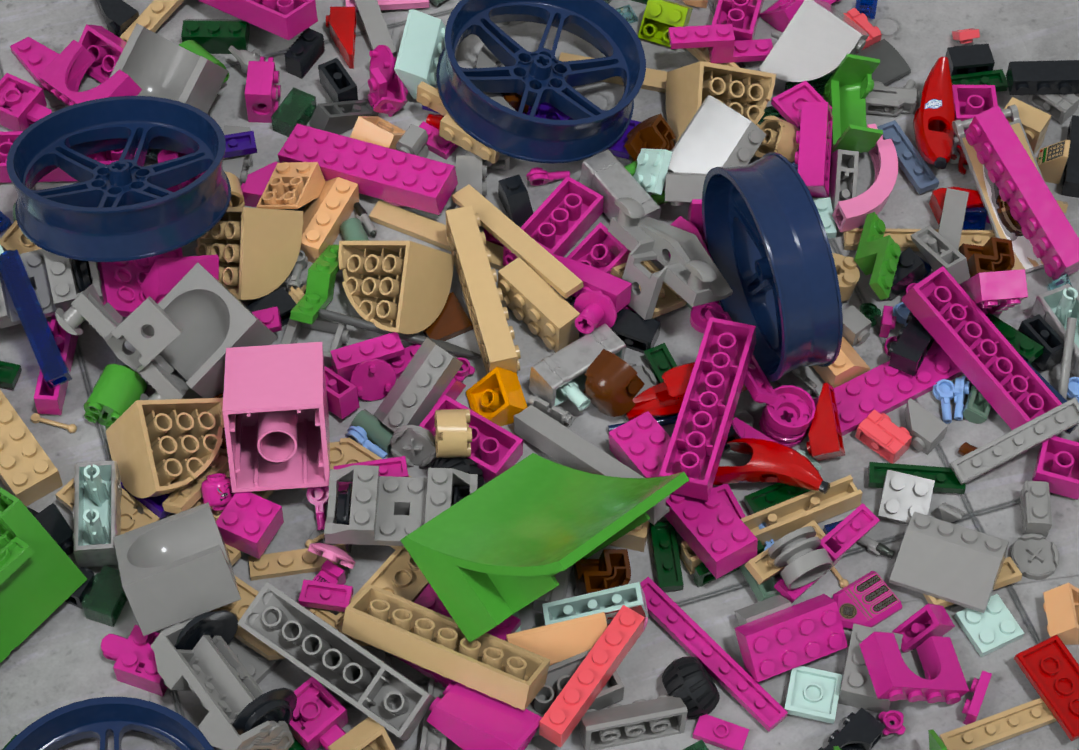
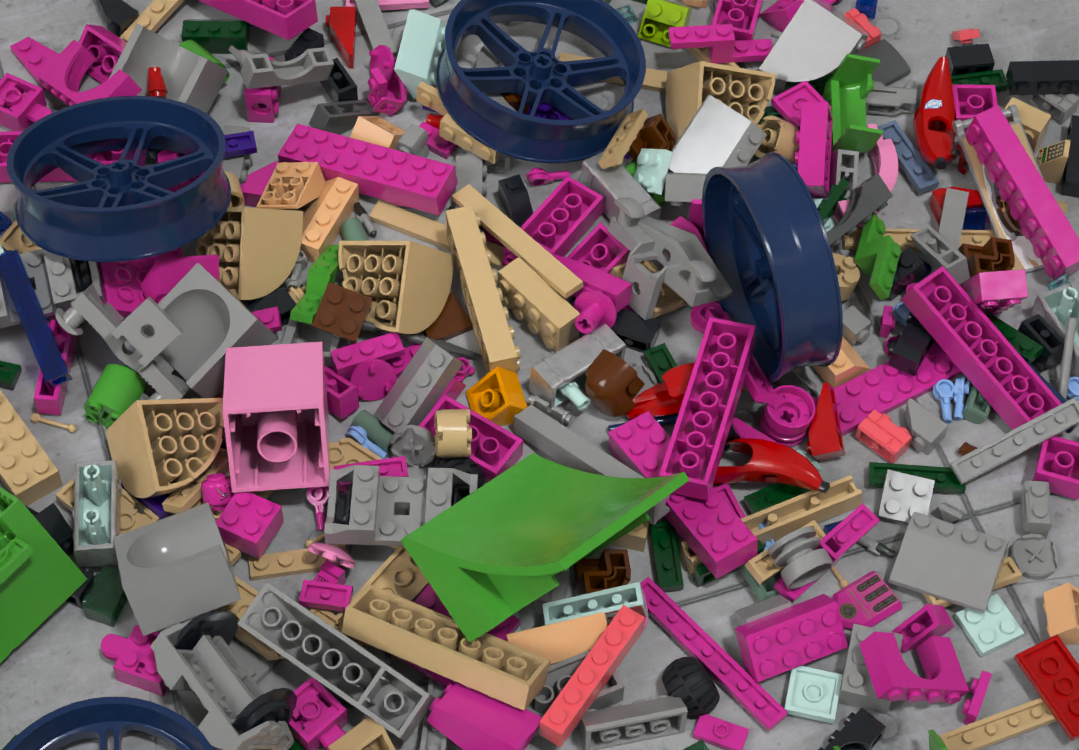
(155, 83): none -> red cone
(294, 110): clear green brick -> none
(310, 66): none -> light grey arch
(342, 313): none -> reddish brown brick
(623, 139): none -> tan plate
(835, 194): none -> dark green plate
(864, 199): none -> dark grey arch
(872, 310): clear green plate -> none
(894, 716): dark pink plate -> none

